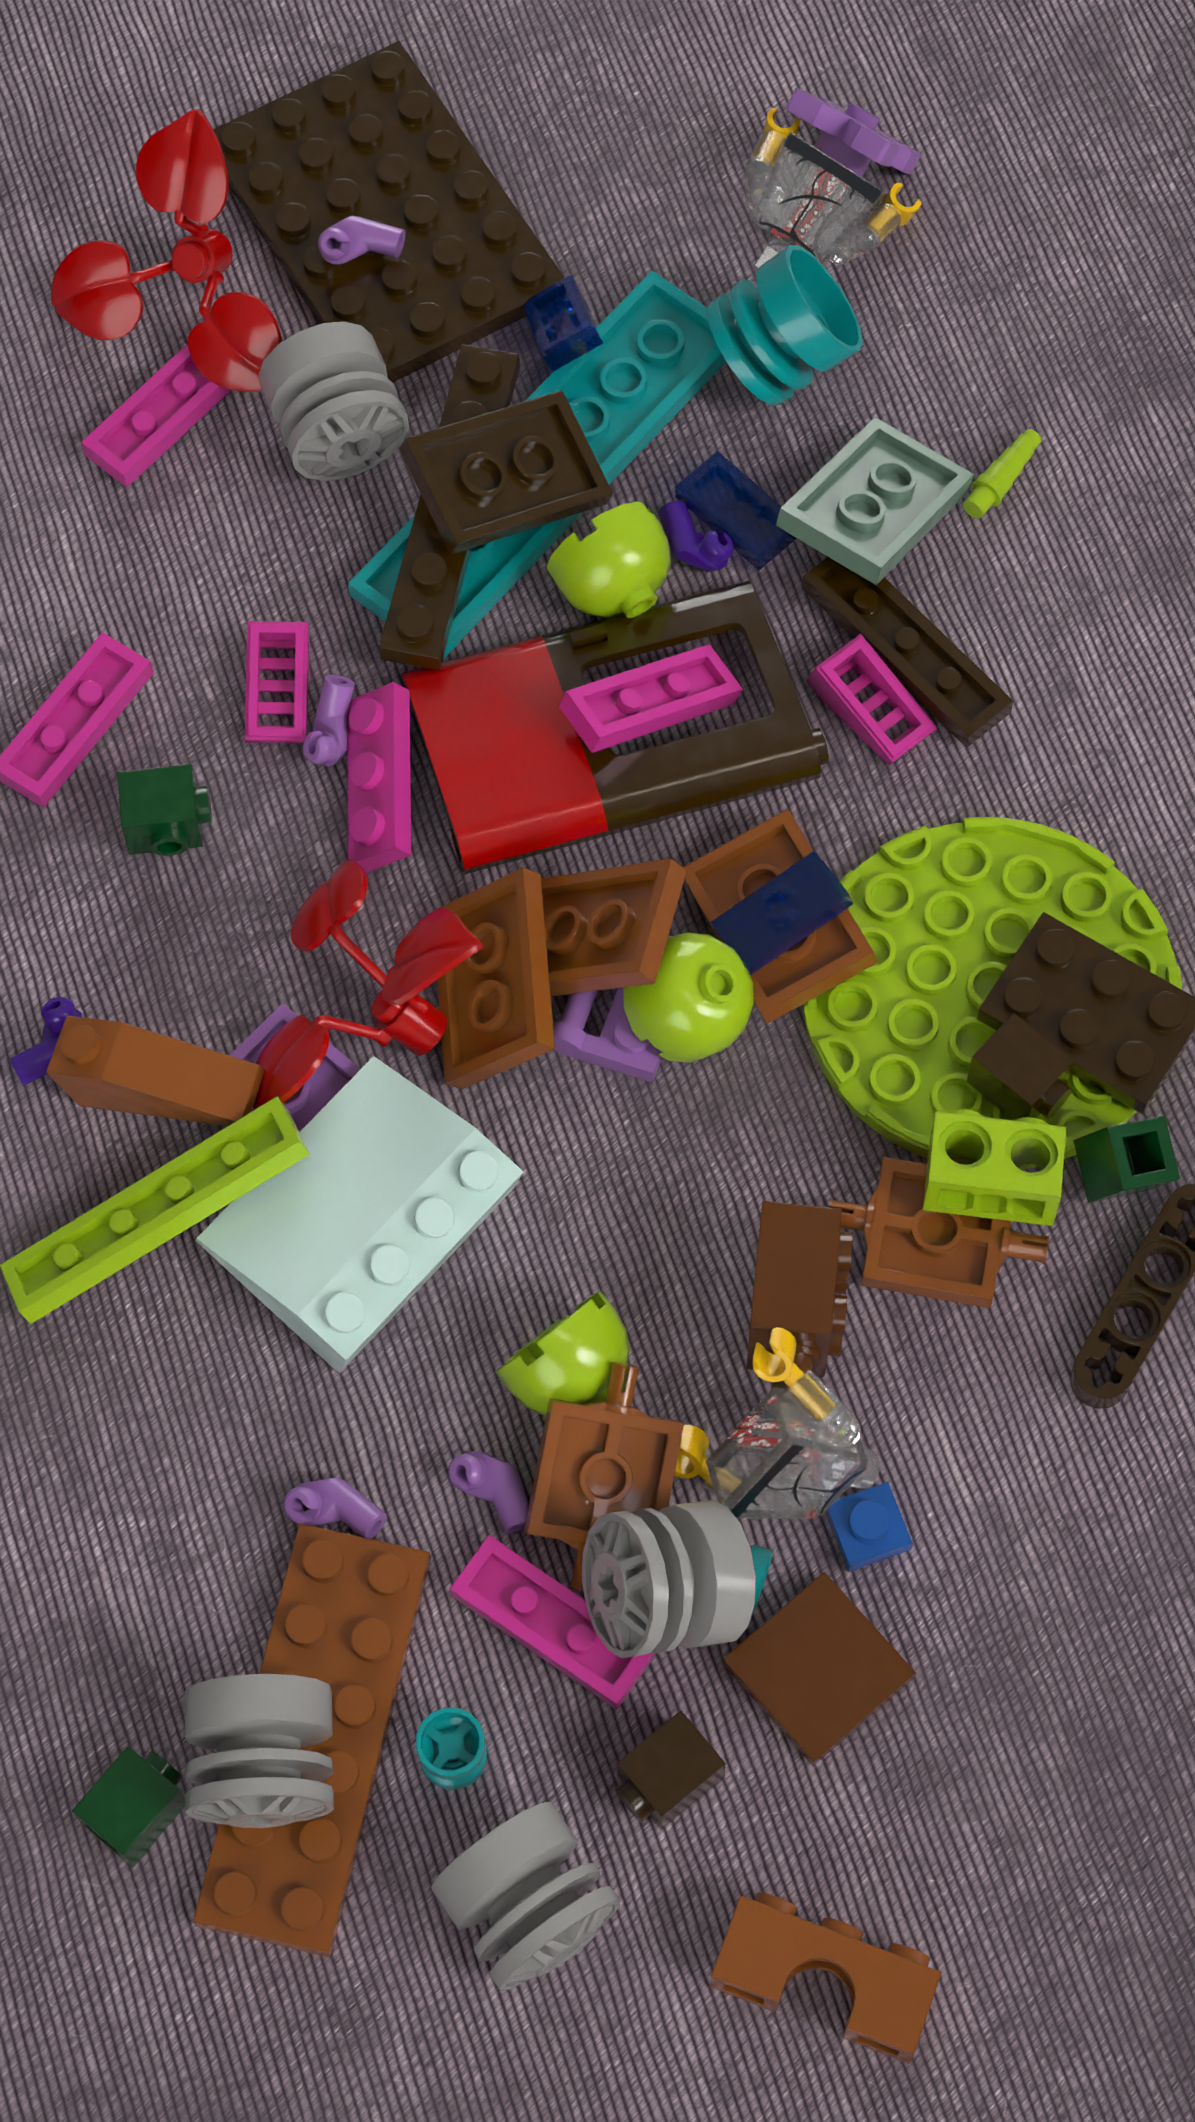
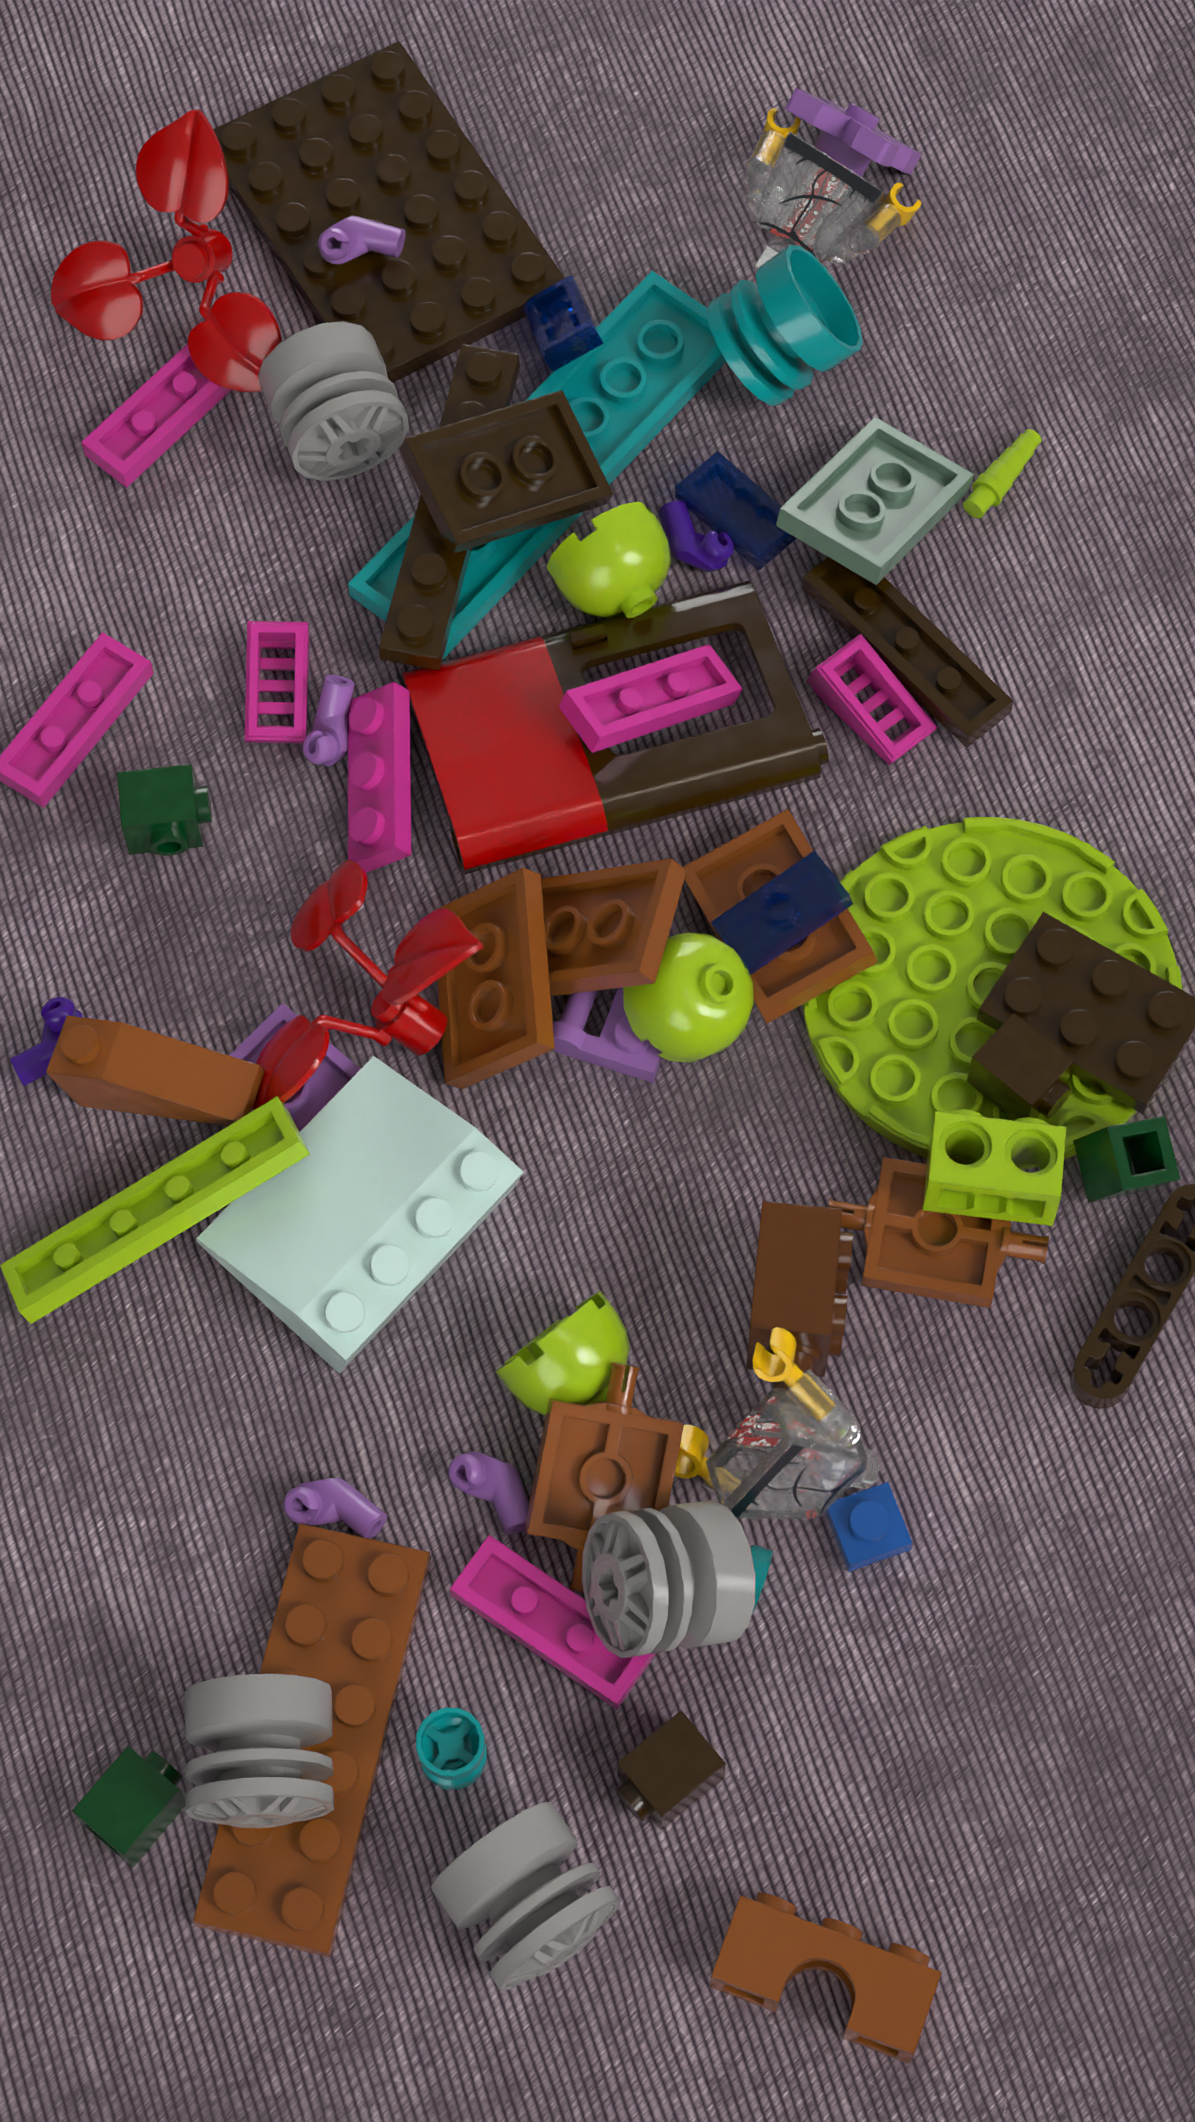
(818, 1668): reddish brown tile -> none

